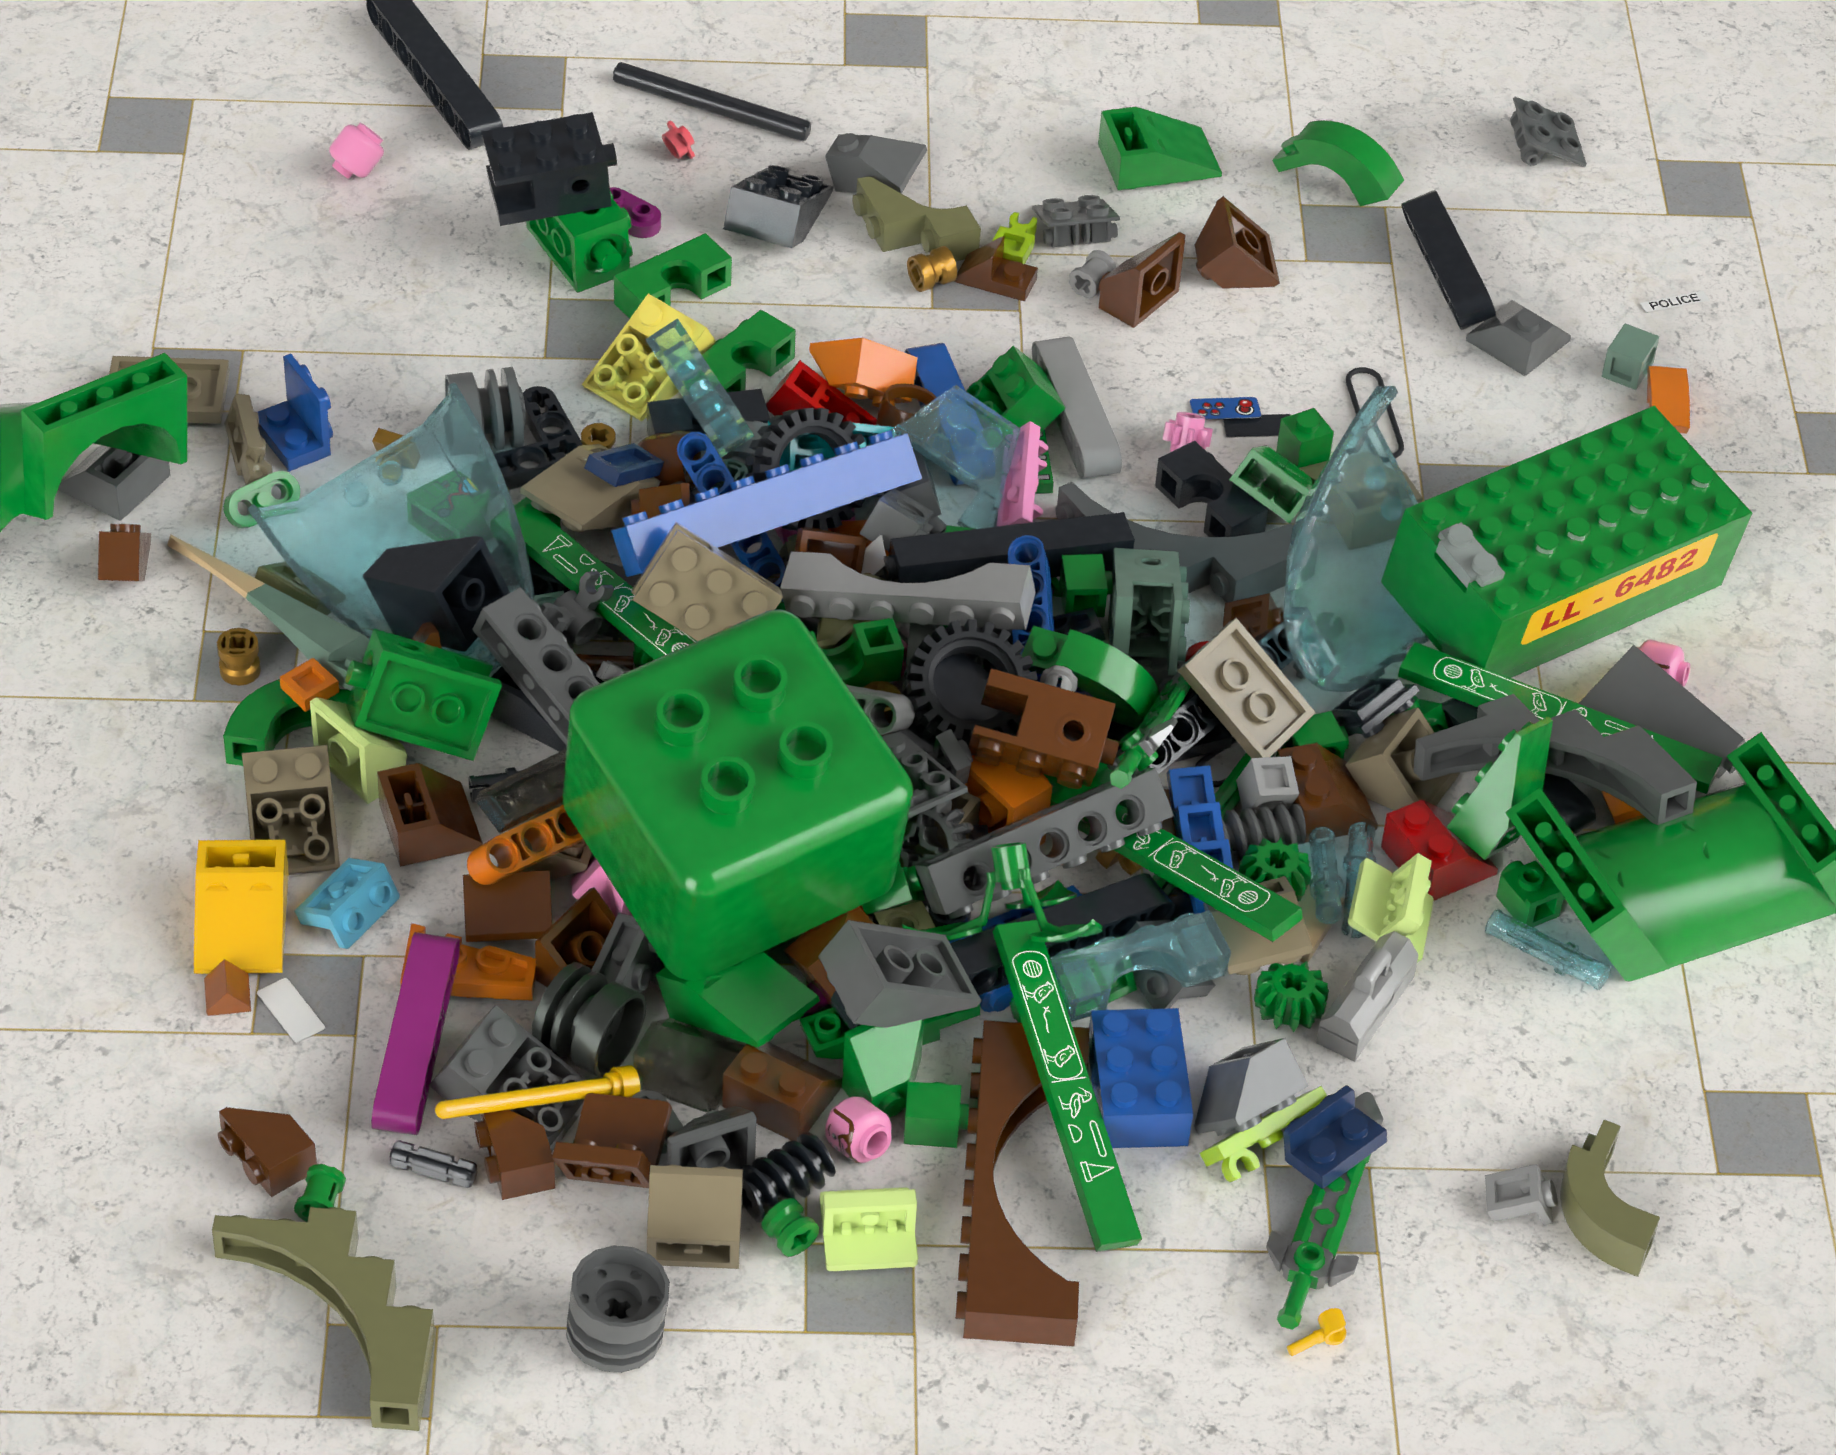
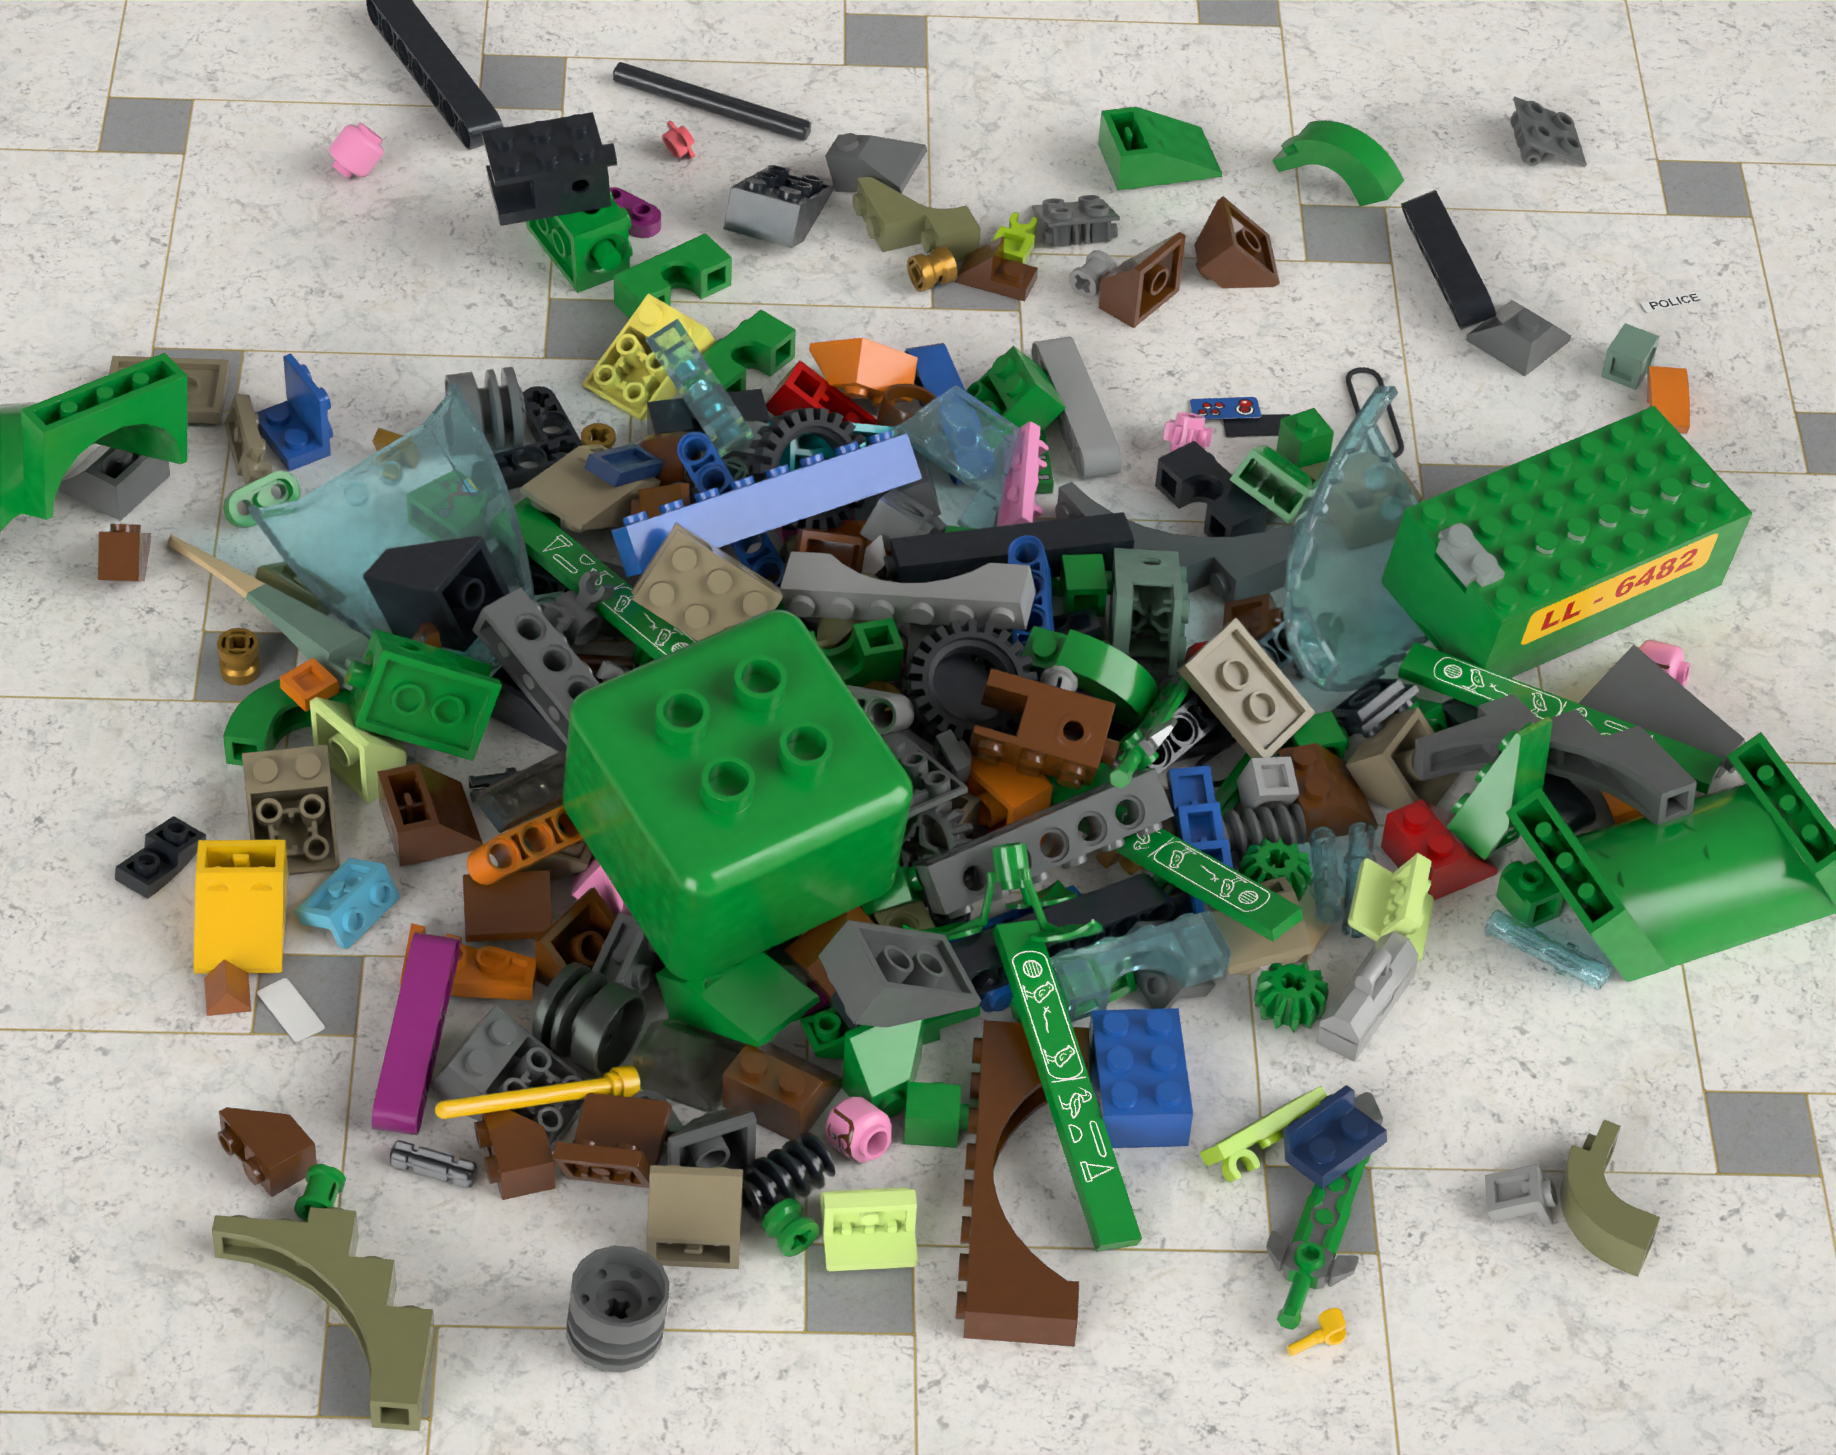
(164, 855): none -> black slope
(1248, 1085): slope -> none

